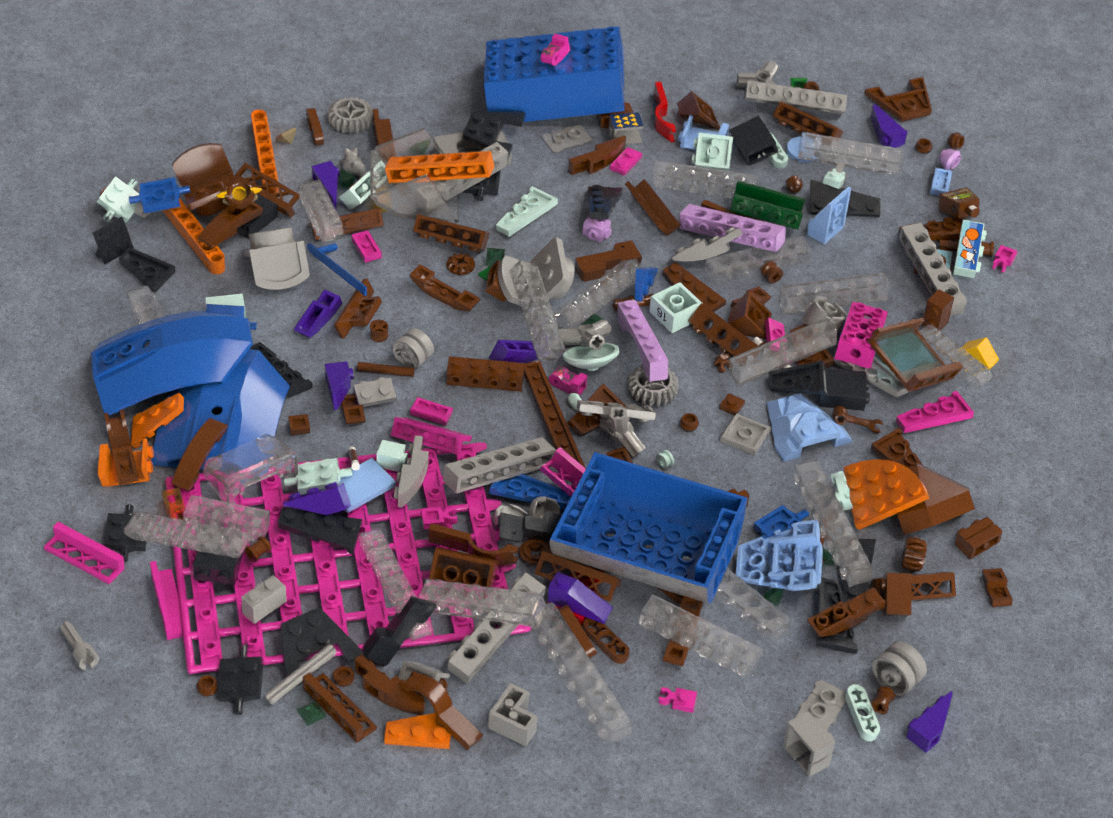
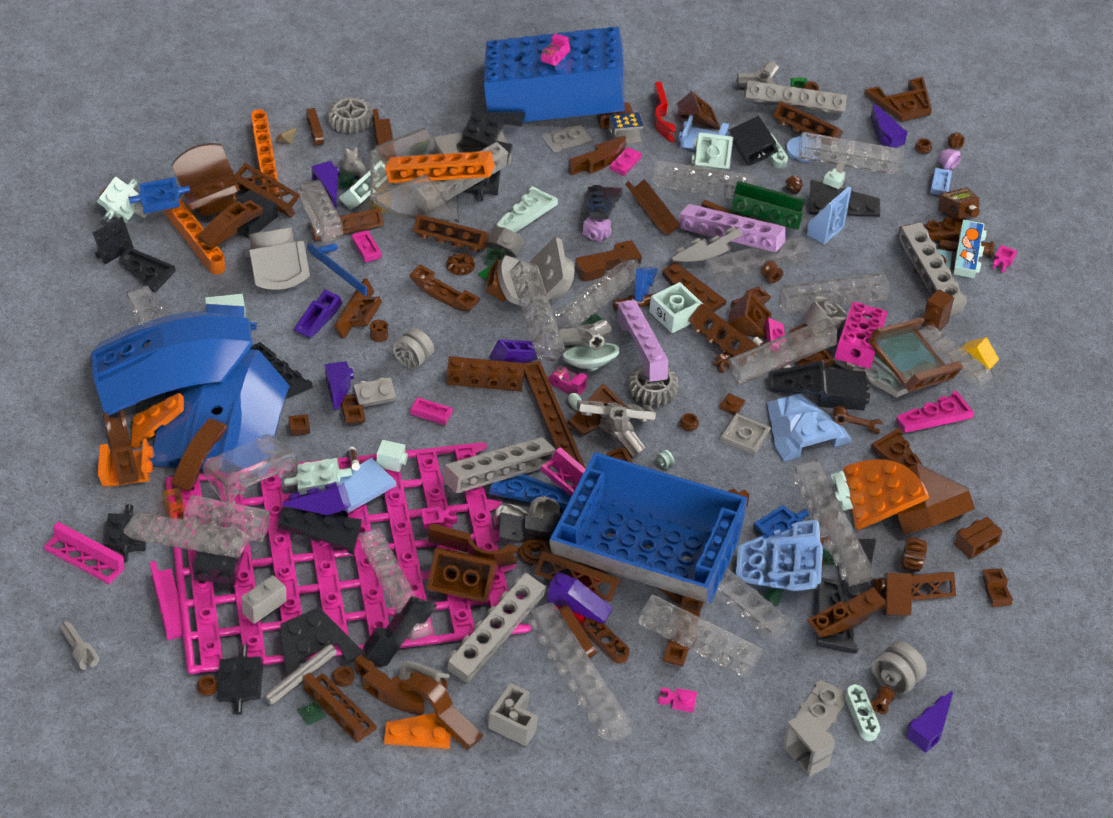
(239, 195): reddish brown hair -> none
(258, 549): reddish brown bush -> none
(385, 369): reddish brown piece -> none
(412, 473): light grey slope -> none
(433, 436): dark pink fence -> none
(485, 602): clear brick -> none
(506, 239): none -> light grey slope

